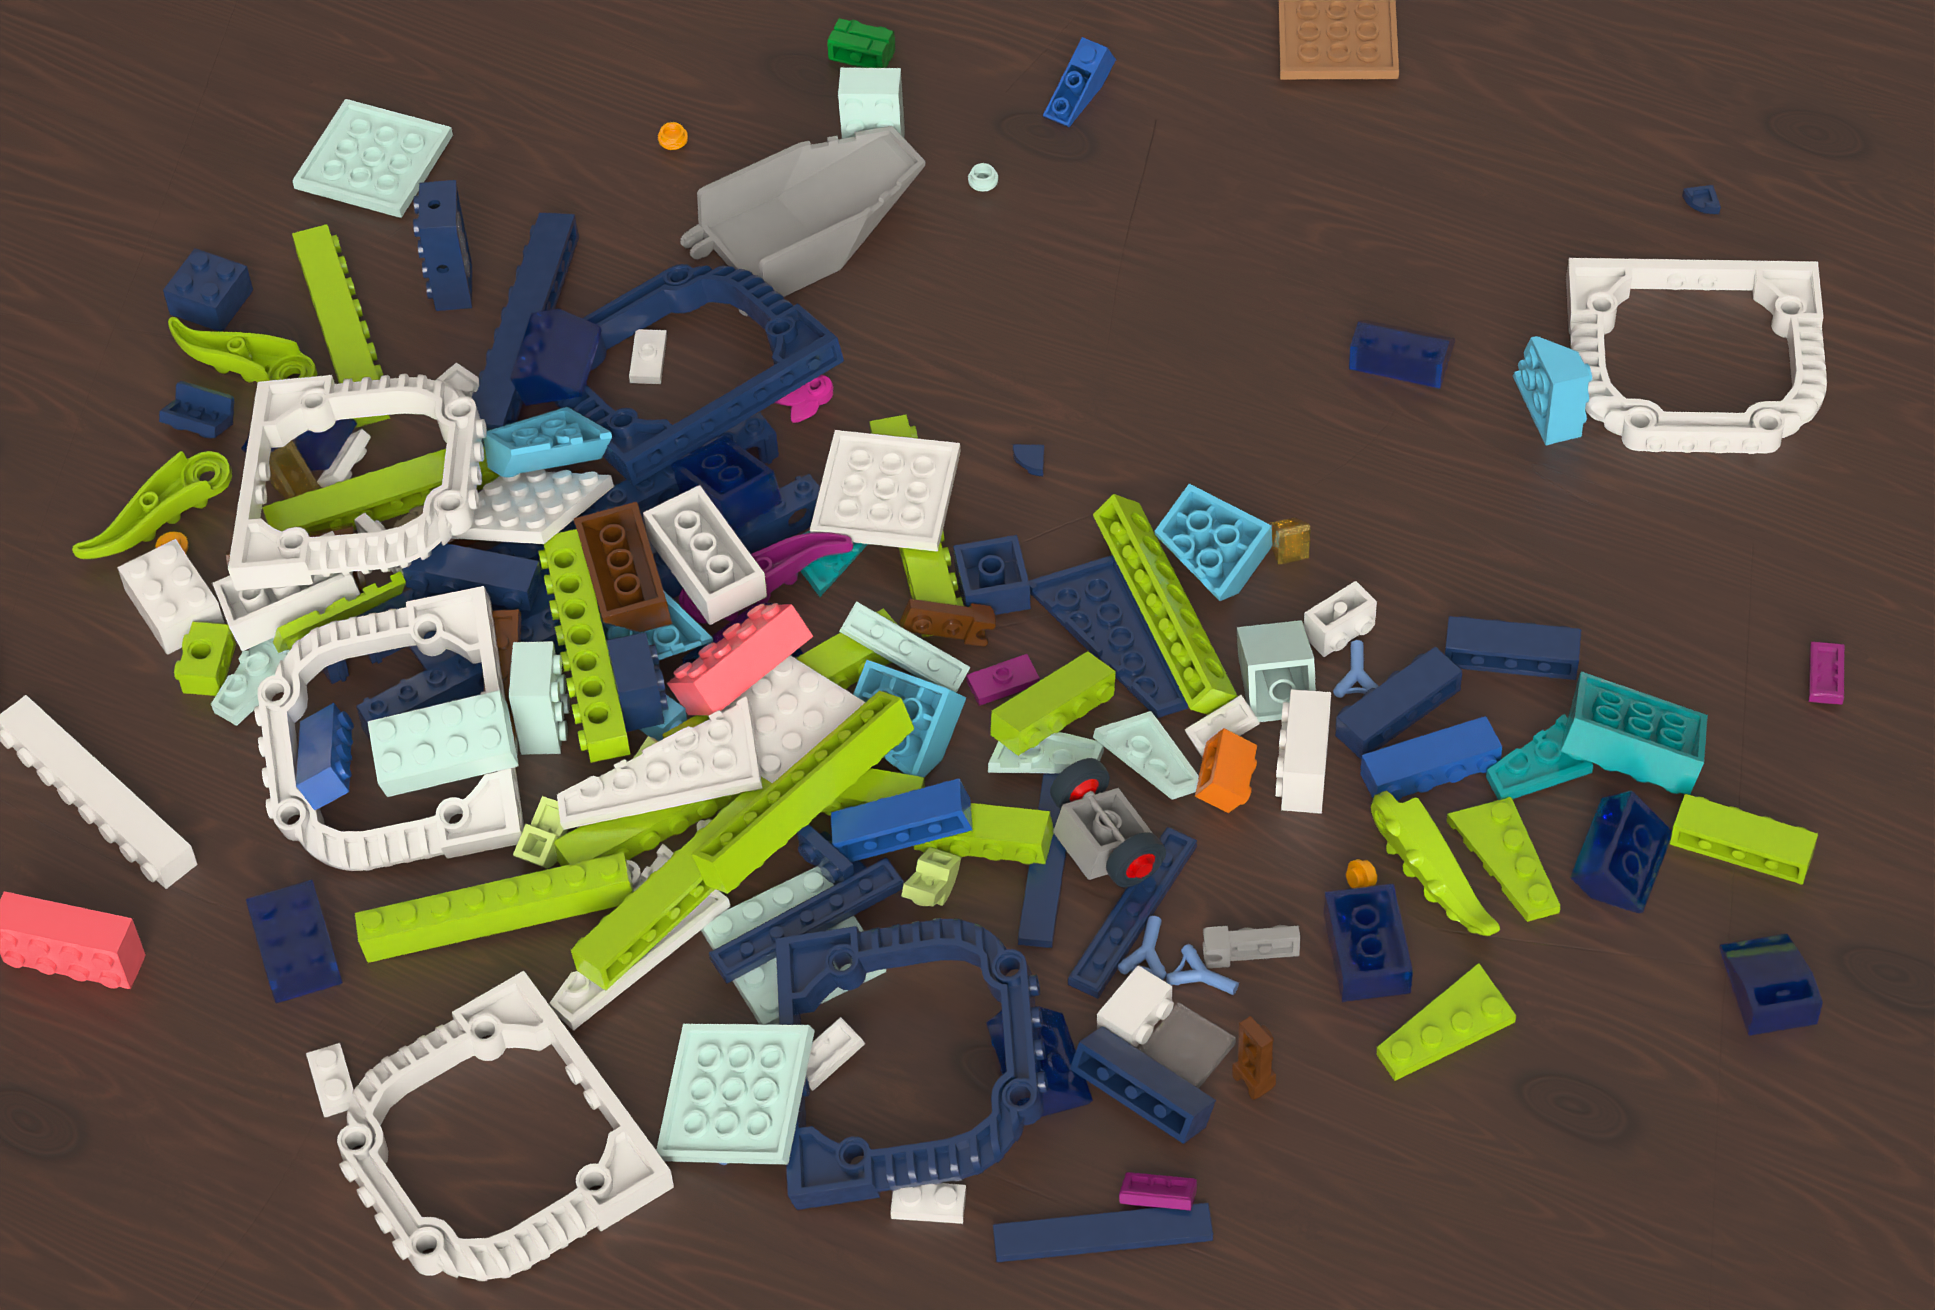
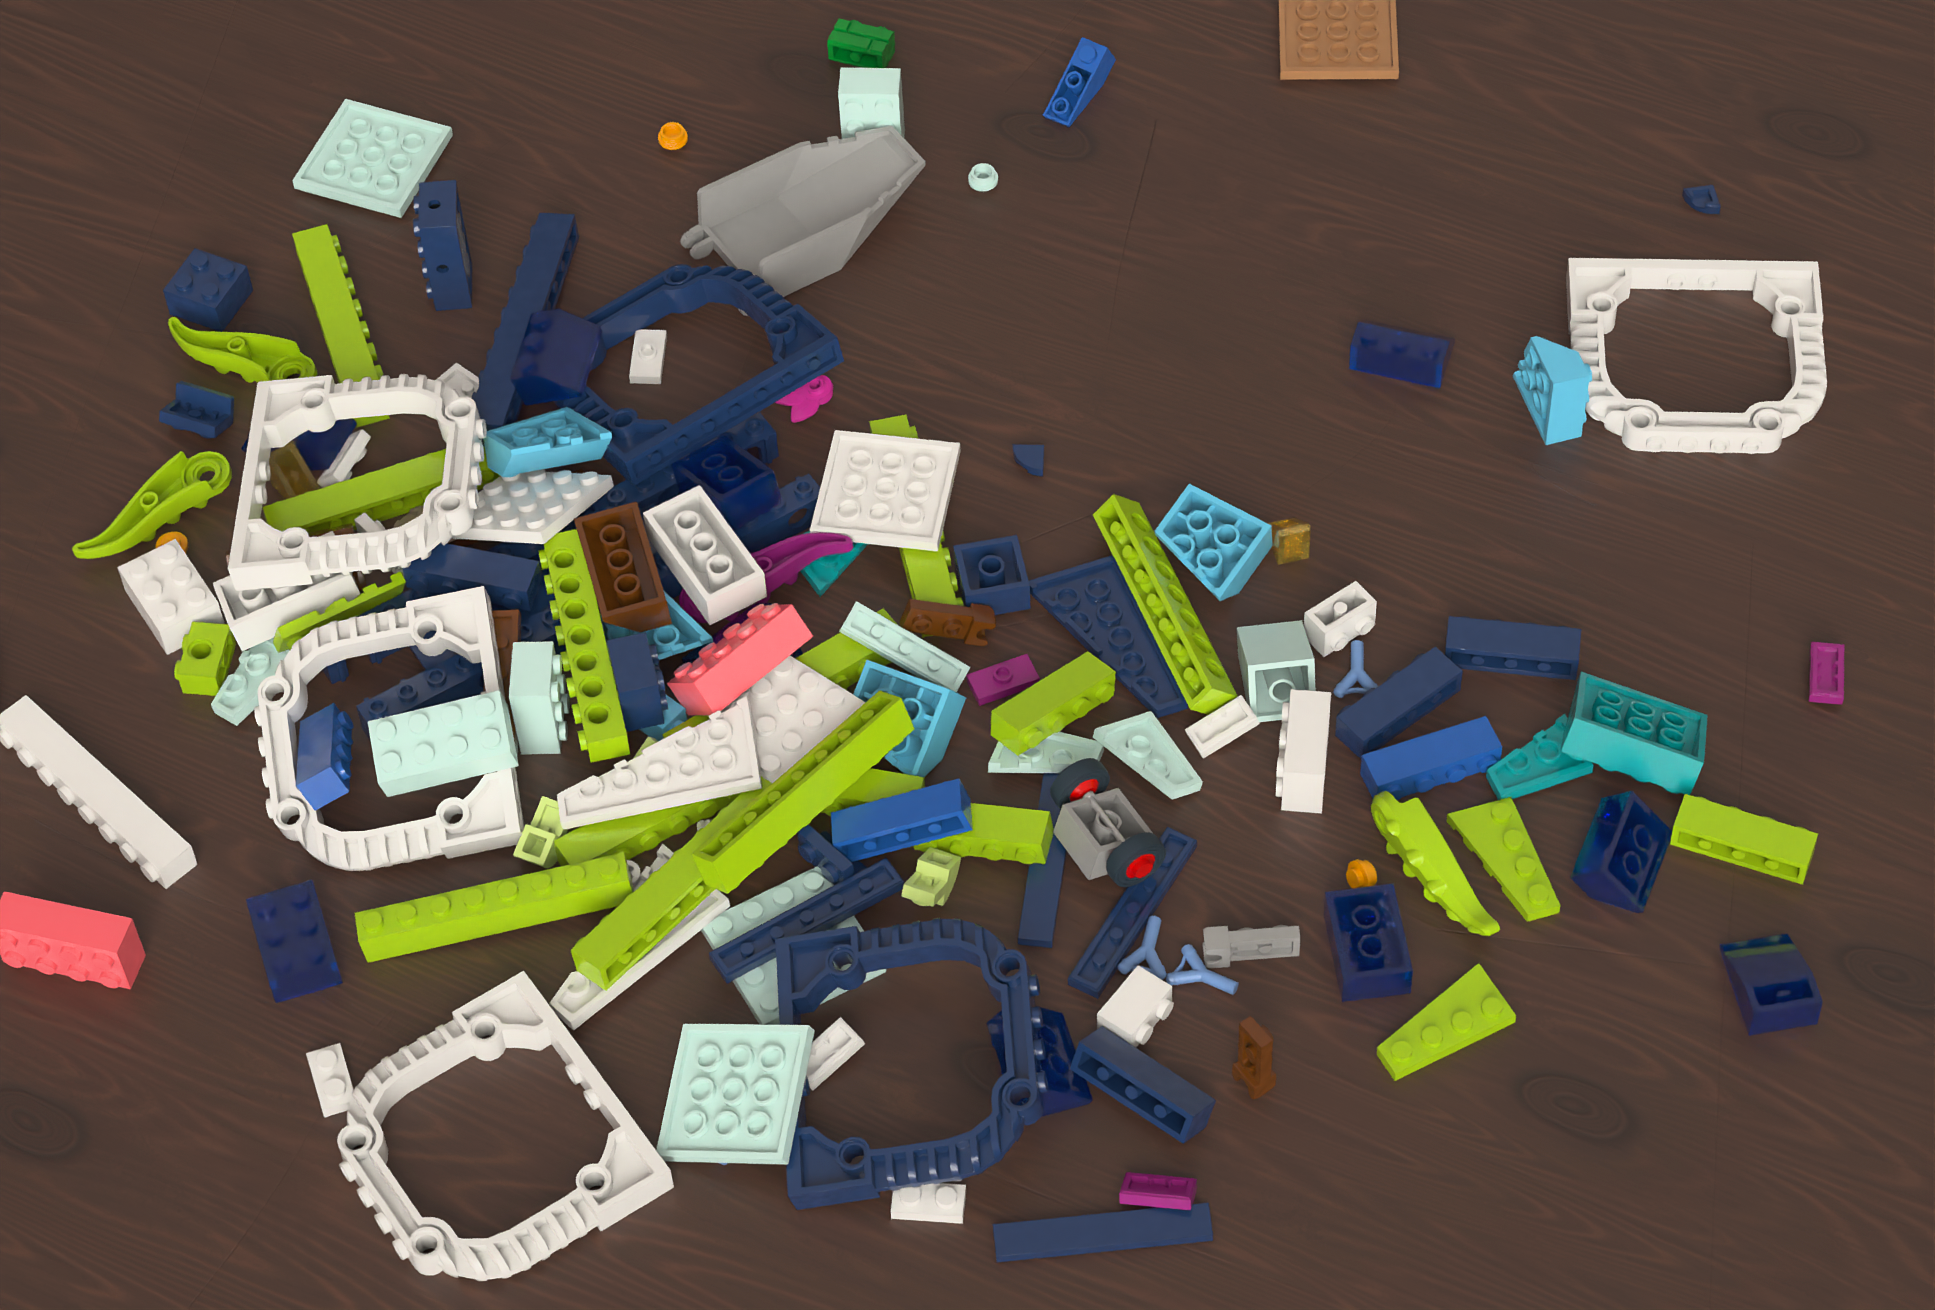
(1188, 1045): clear tile -> none
(1226, 771): orange brick -> none

